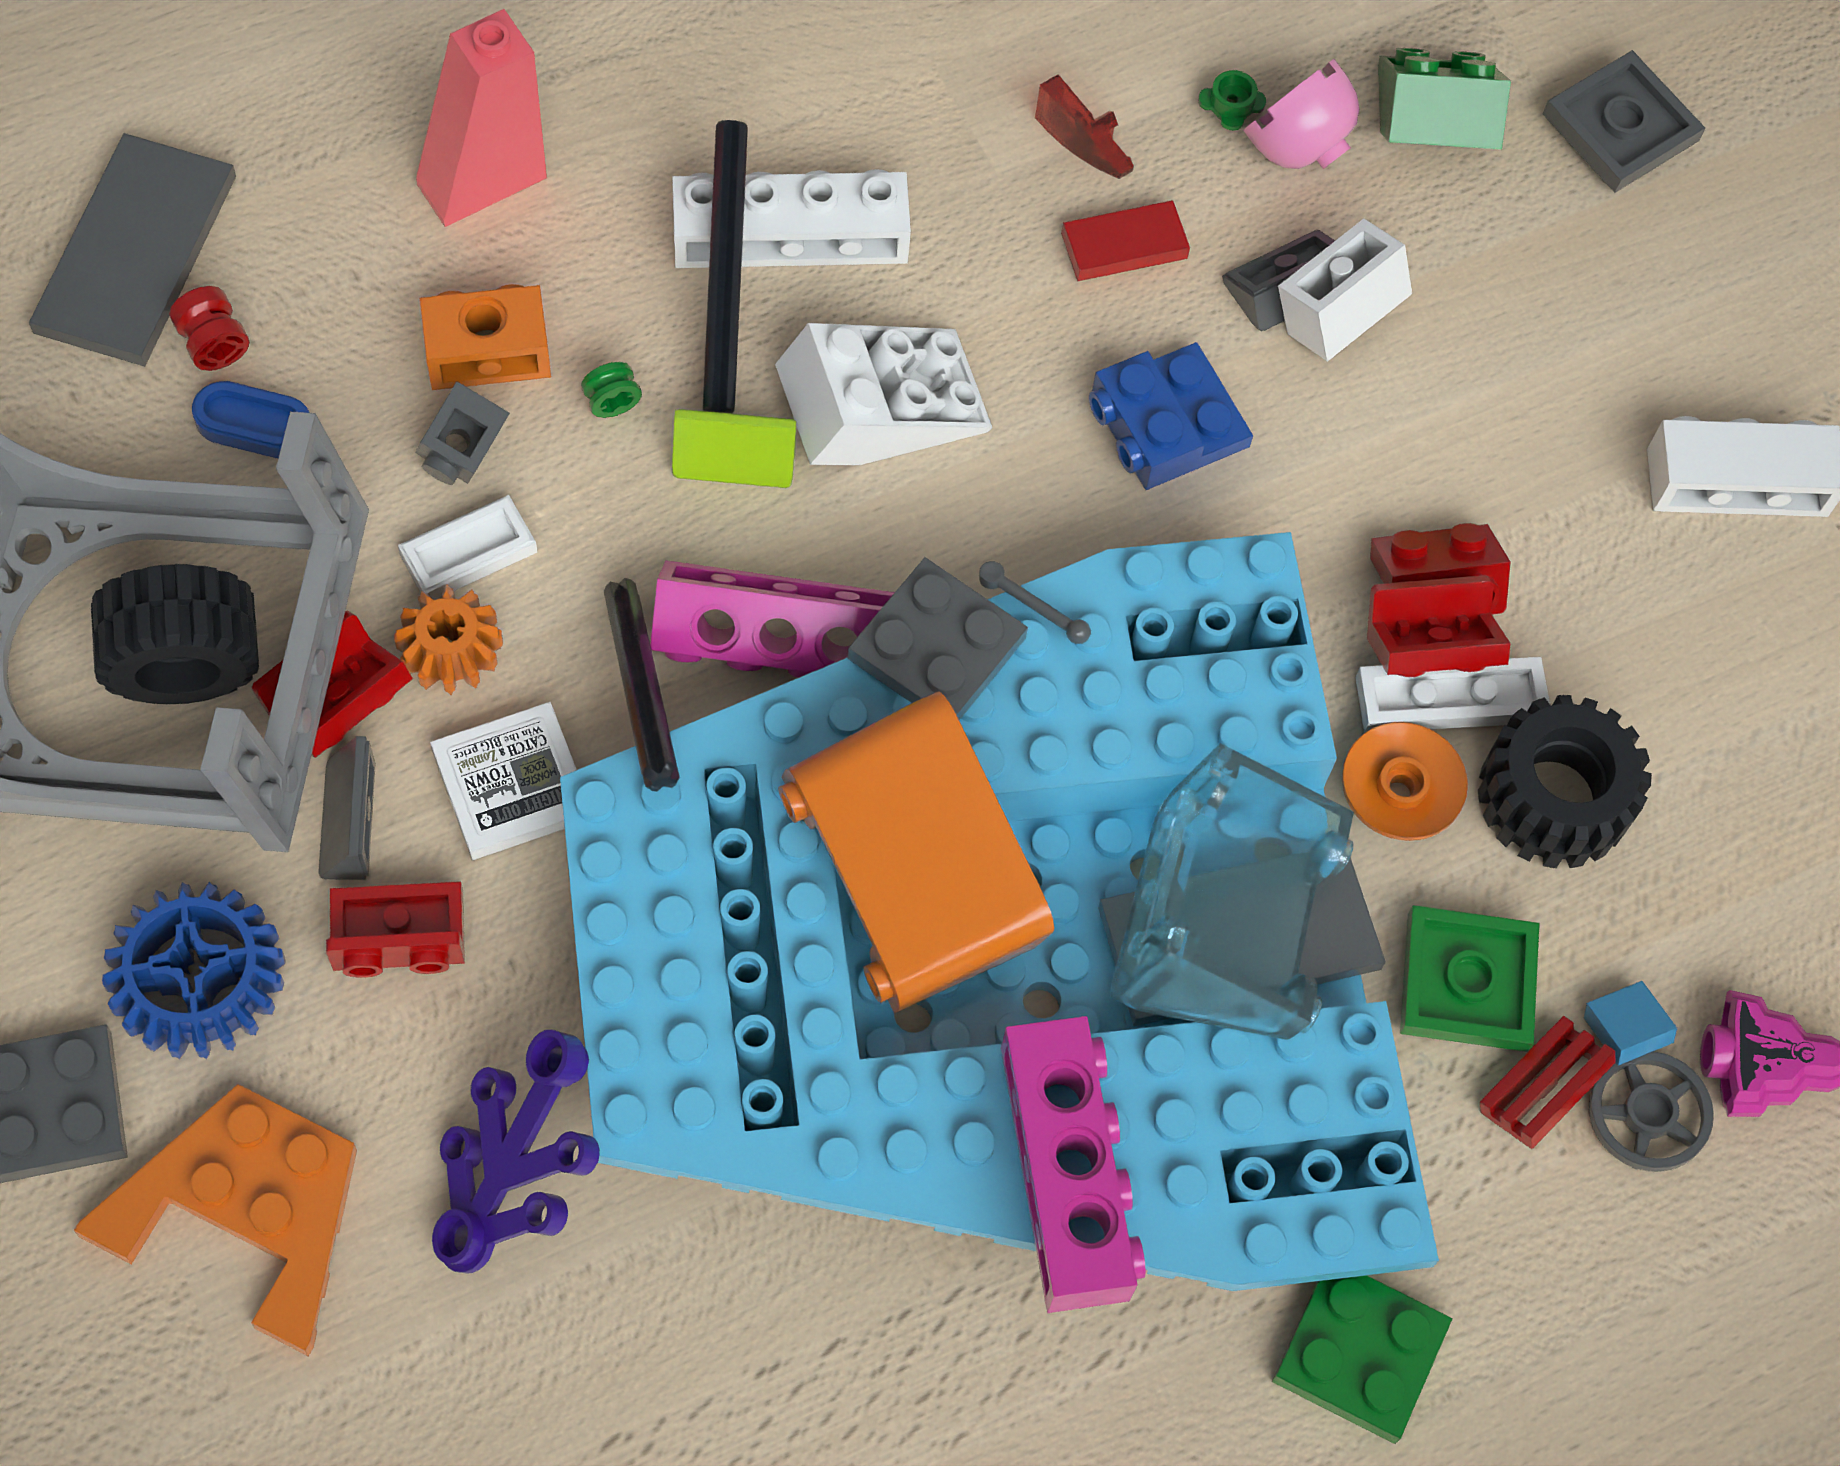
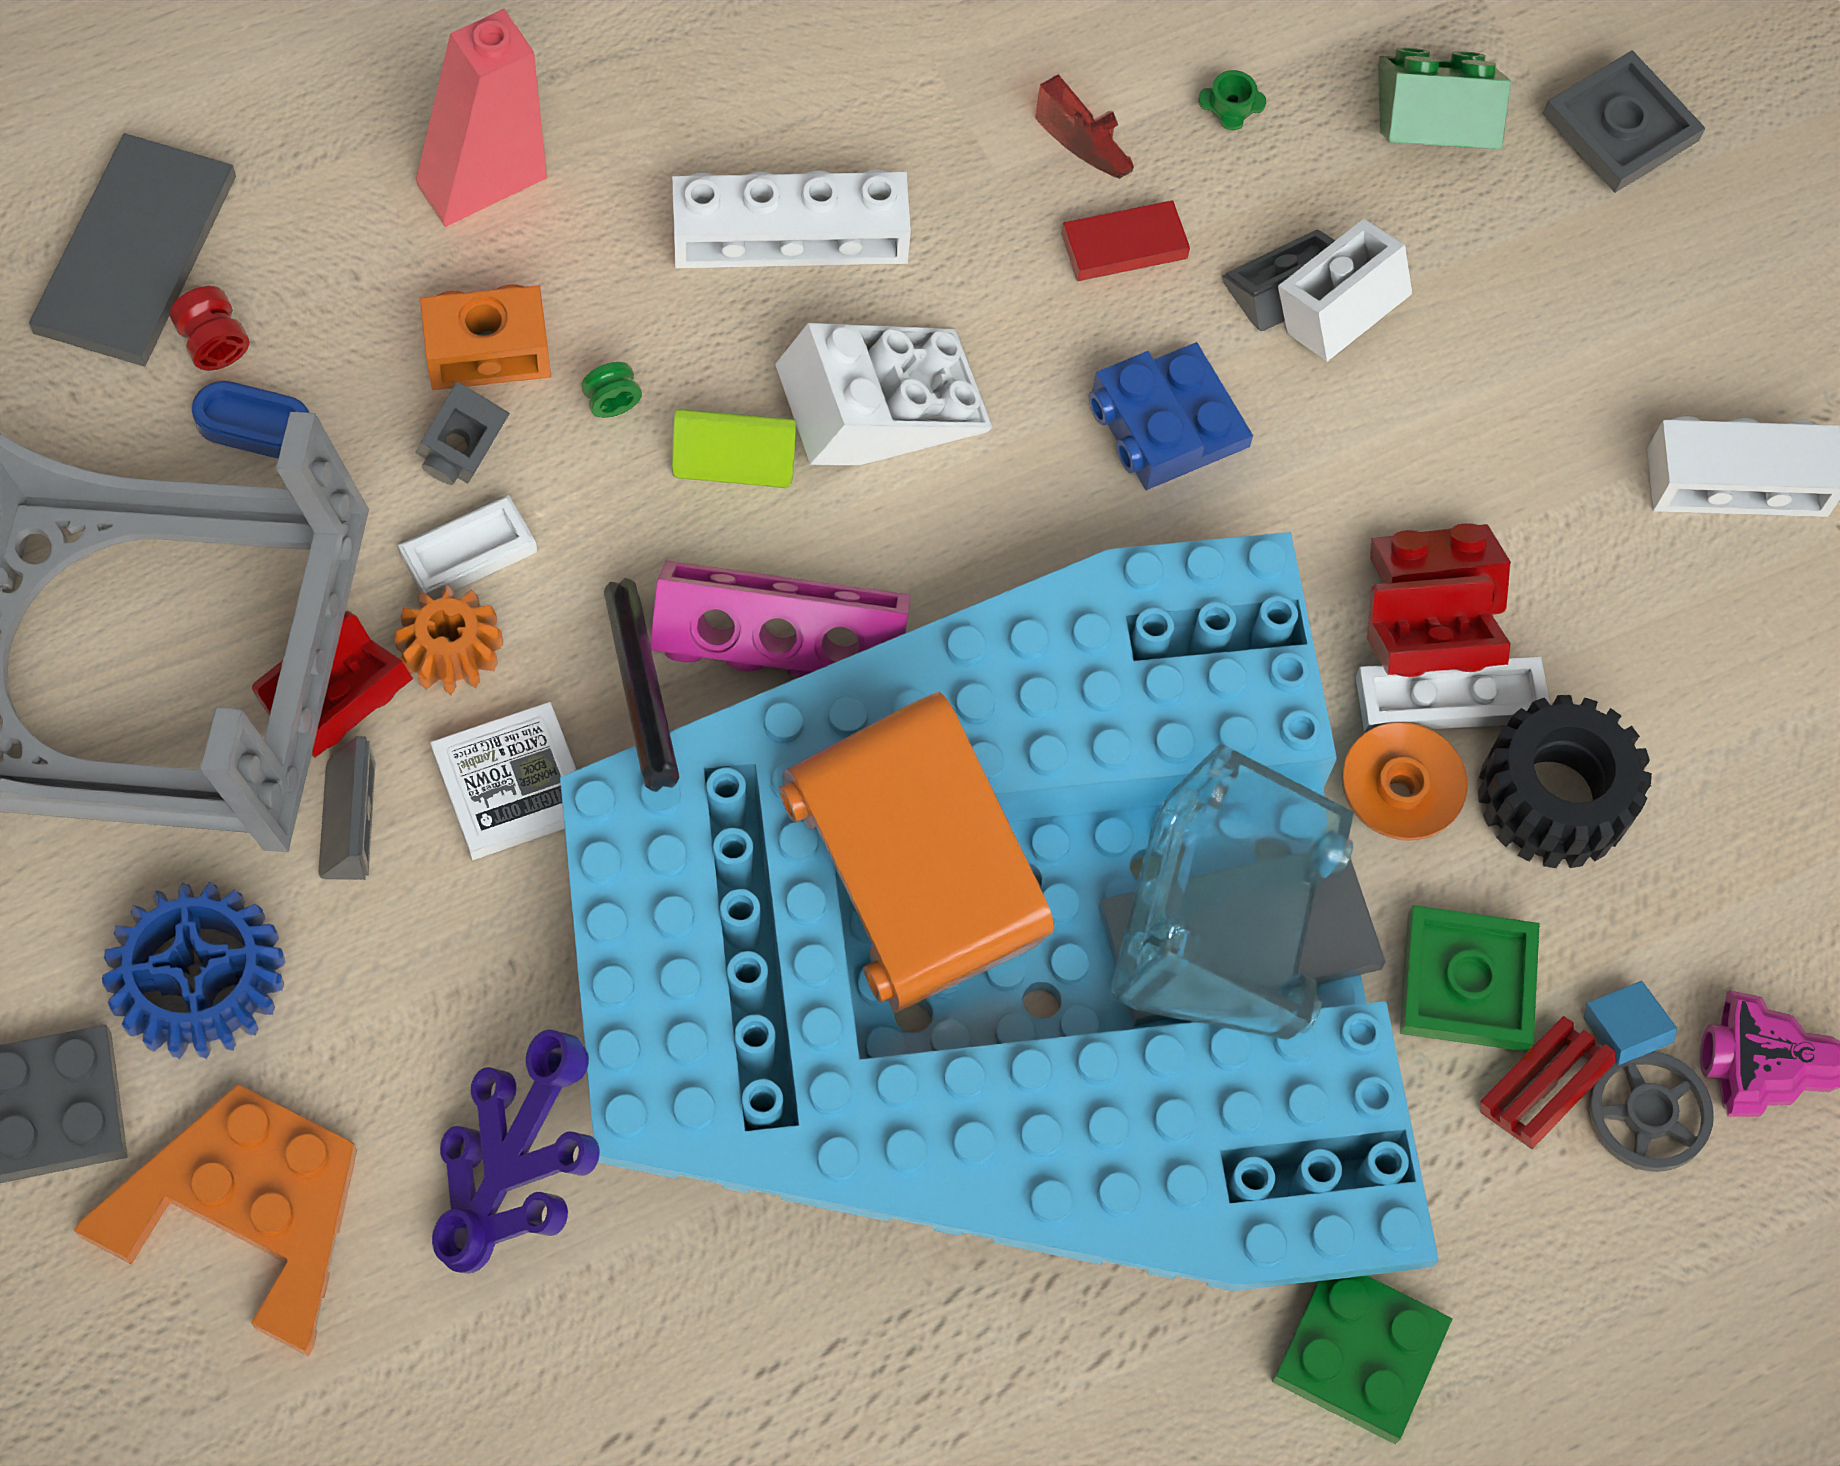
(174, 634): black tyre -> none
(396, 928): red bracket -> none
(725, 266): black axle -> none
(937, 639): dark grey plate -> none
(992, 577): dark grey hinge -> none
(1070, 1270): dark pink brick -> none
(1309, 121): bright pink cylinder -> none

